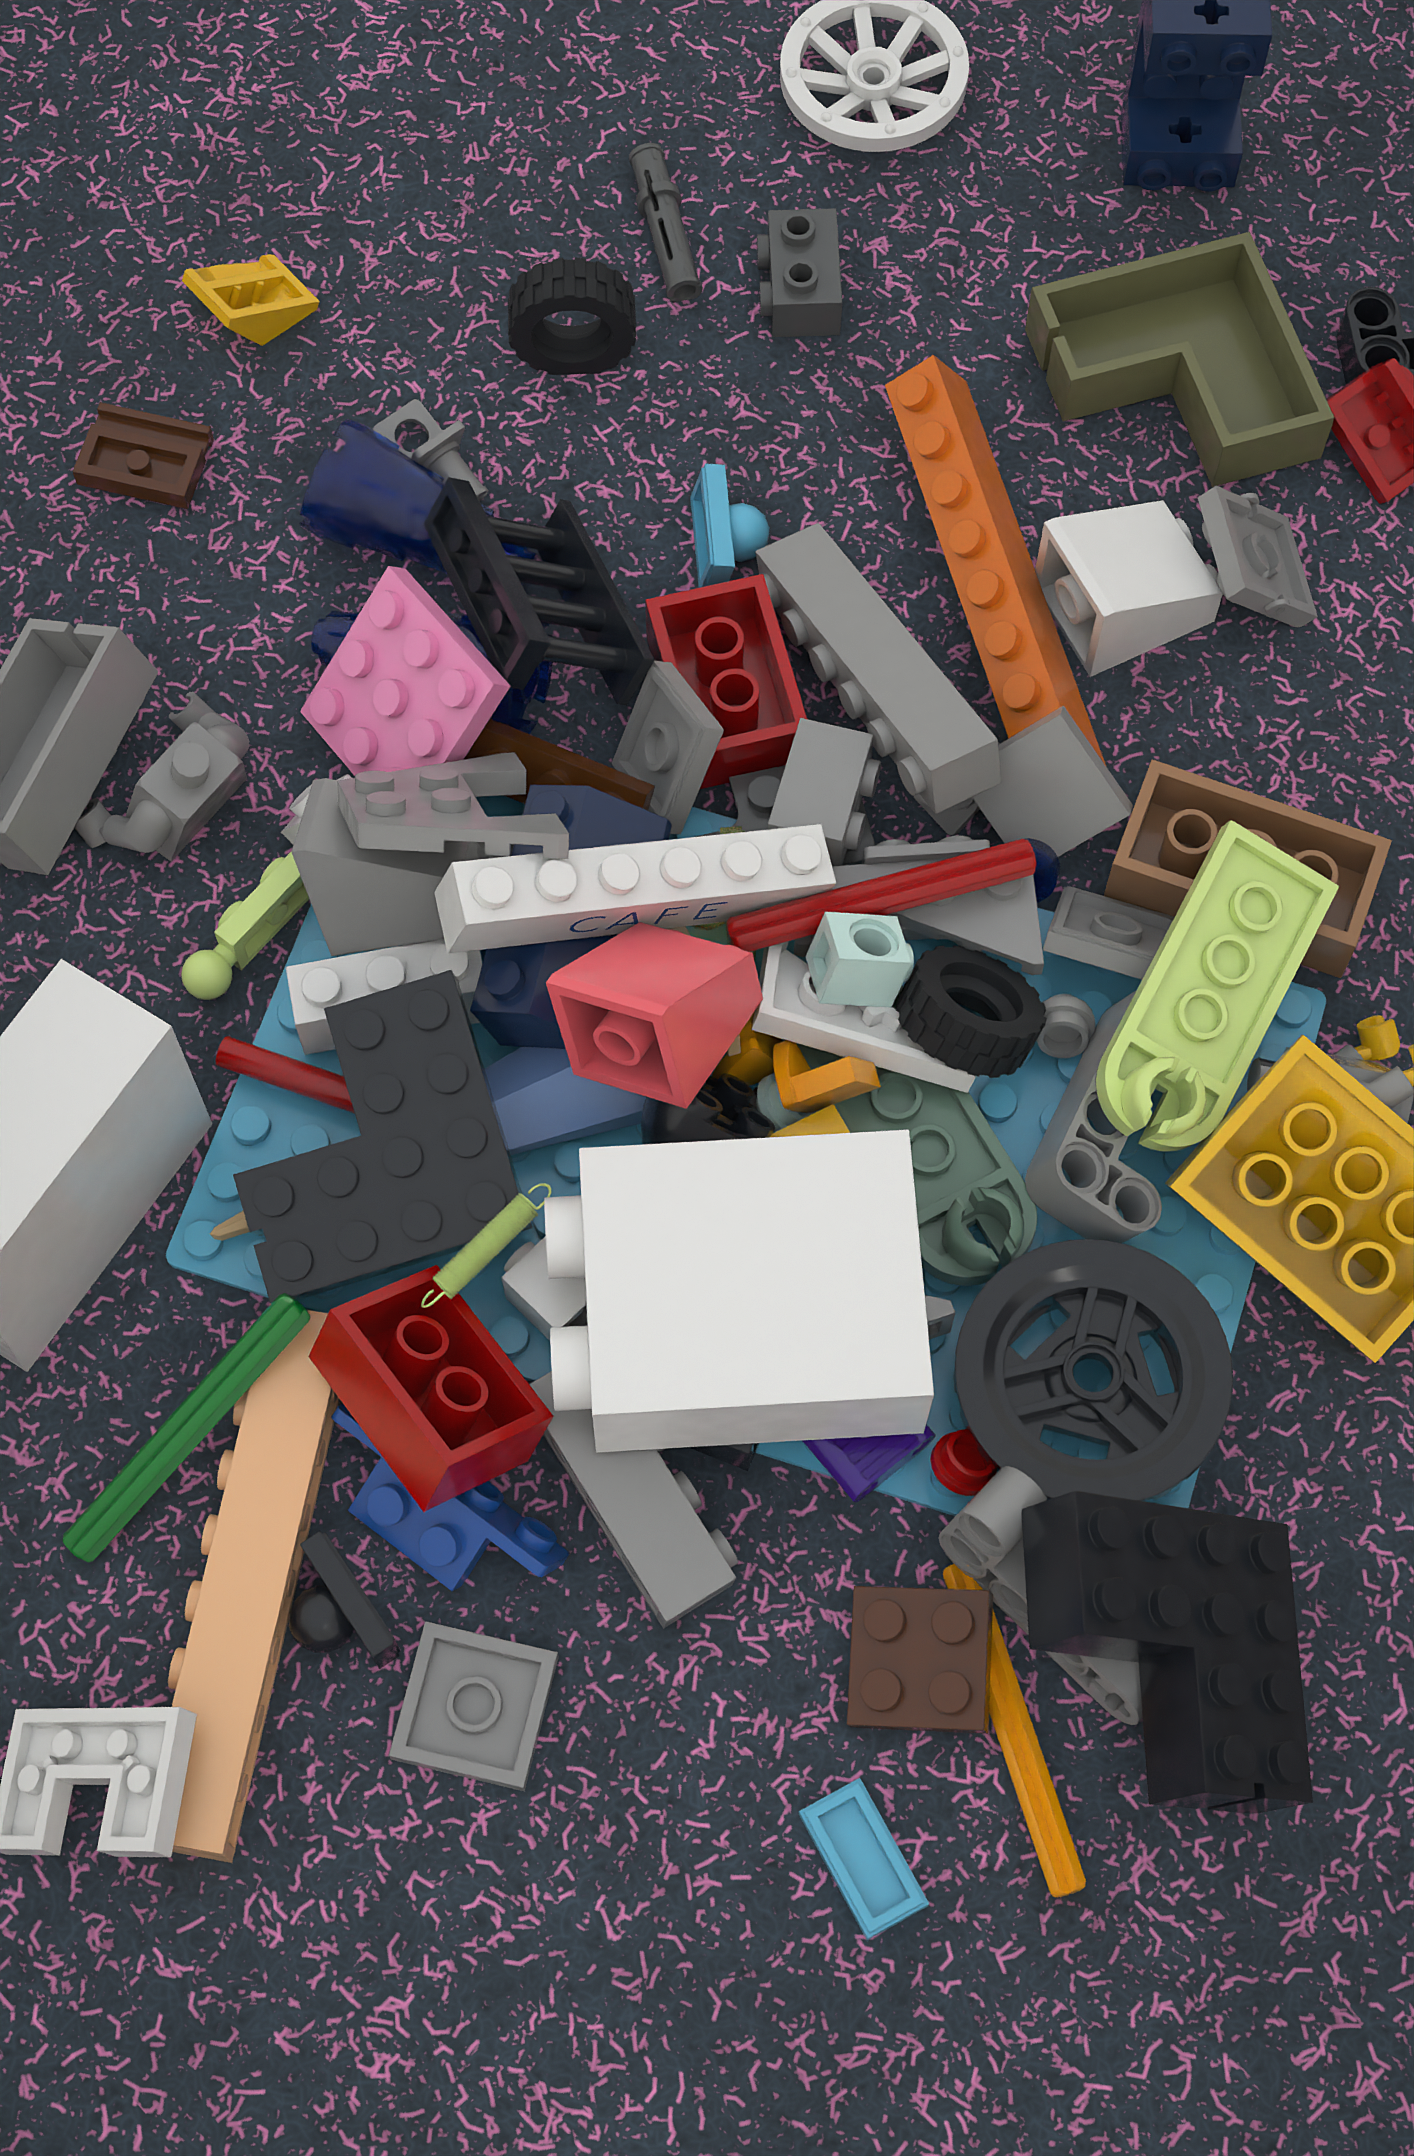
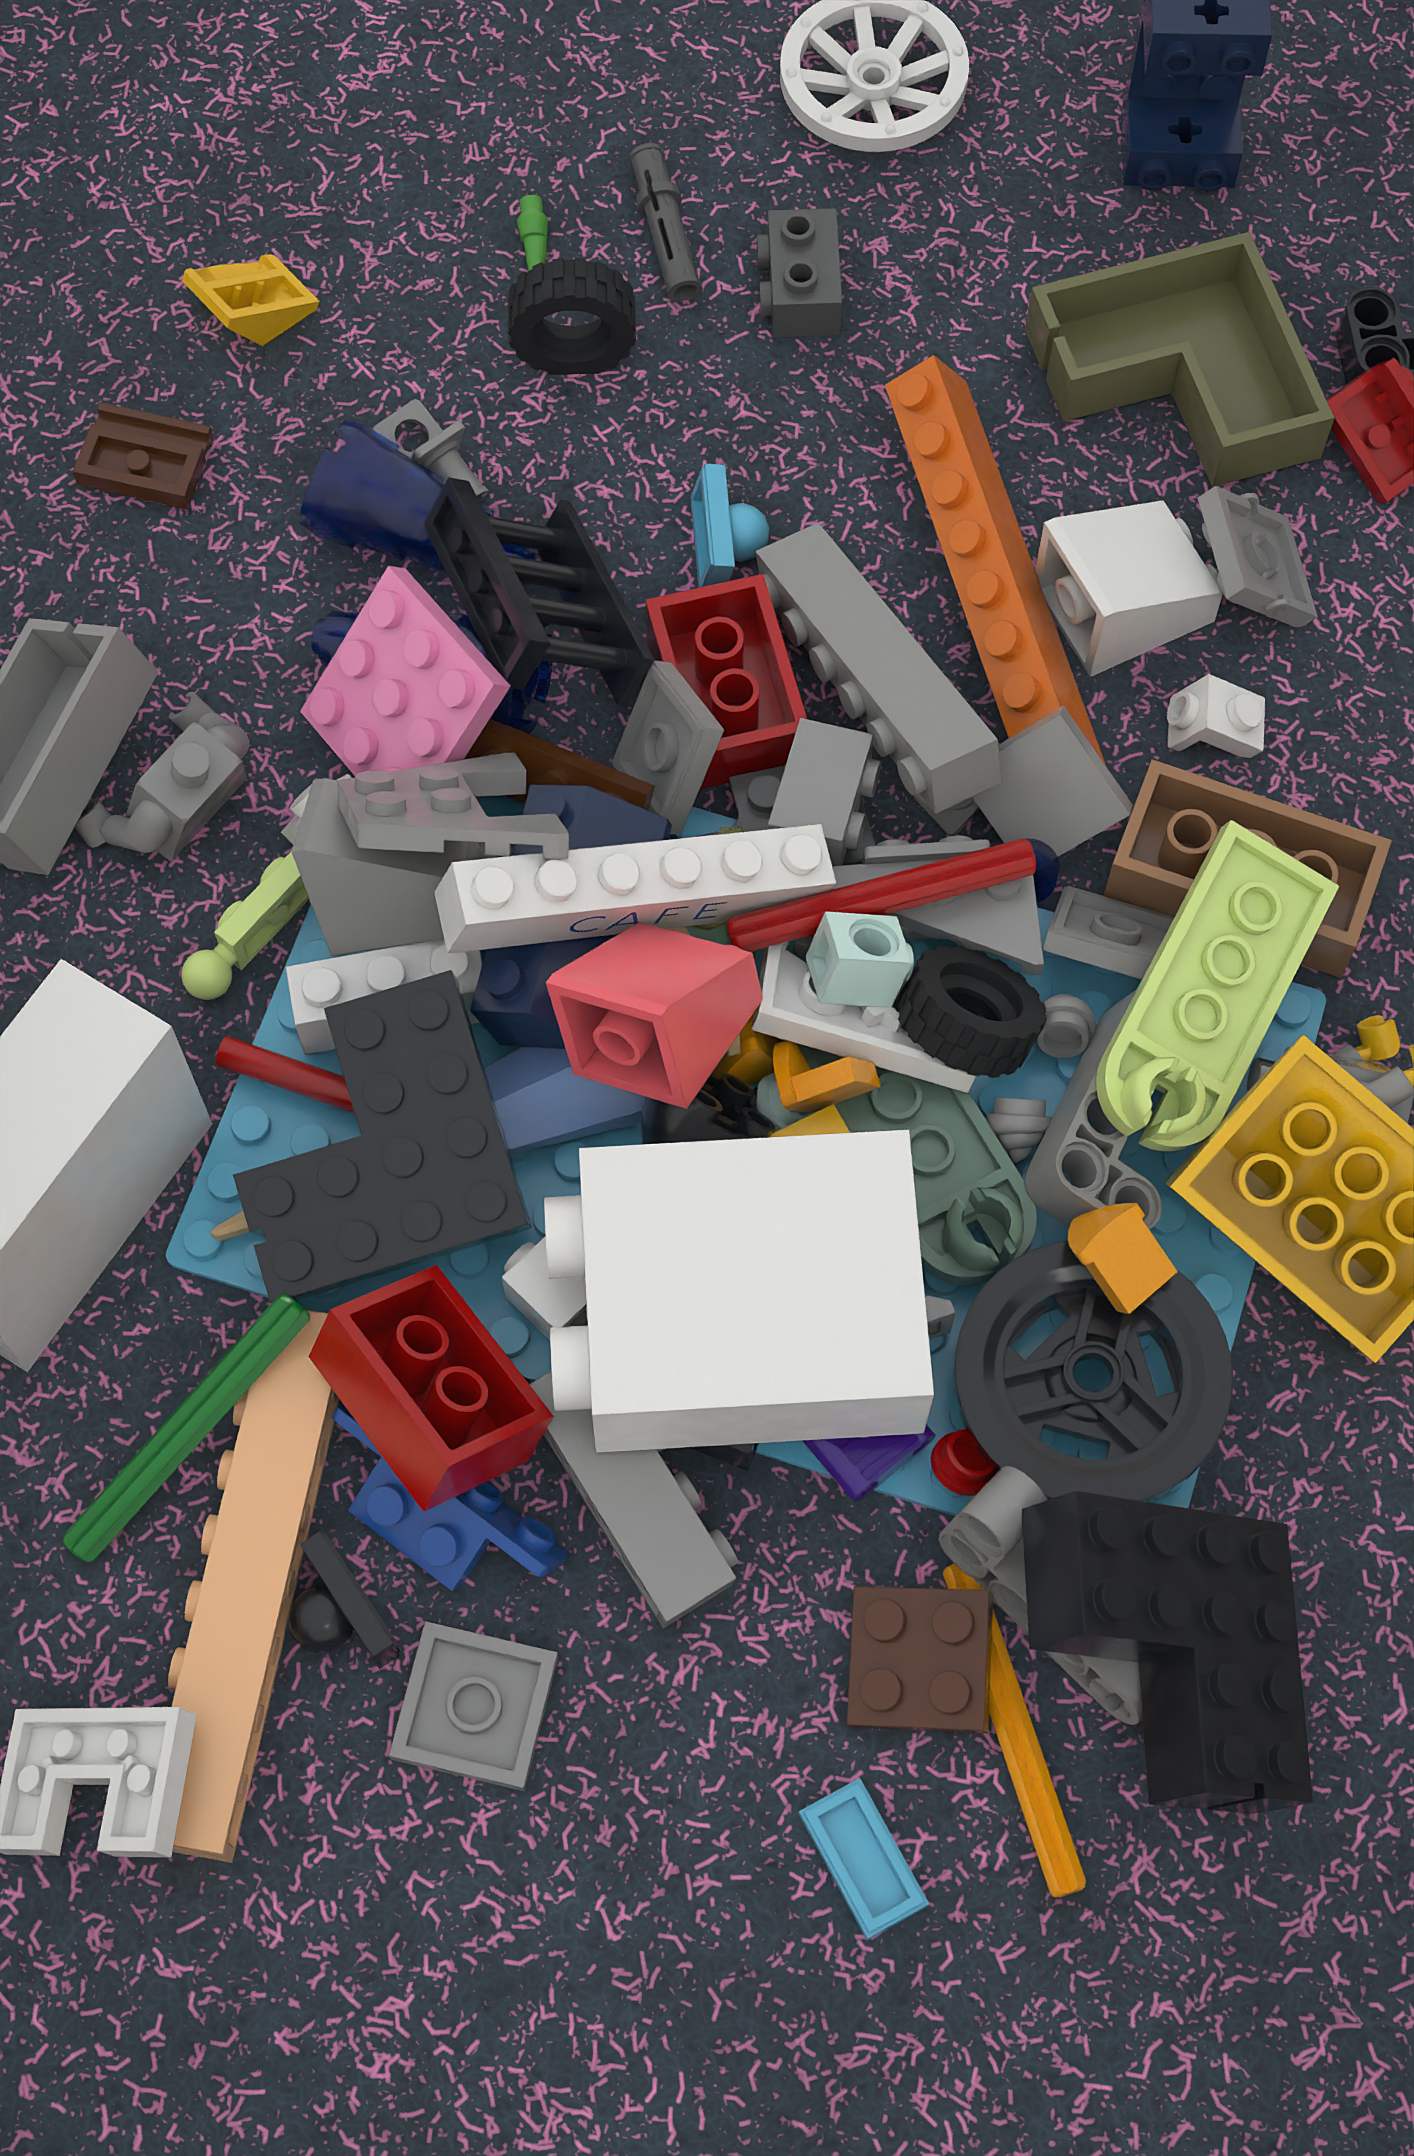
(485, 1245): yellowish green piece -> none
(533, 230): none -> bright green piece
(1018, 1125): none -> light grey plate
(1120, 1254): none -> light orange tile
(1217, 715): none -> white bracket

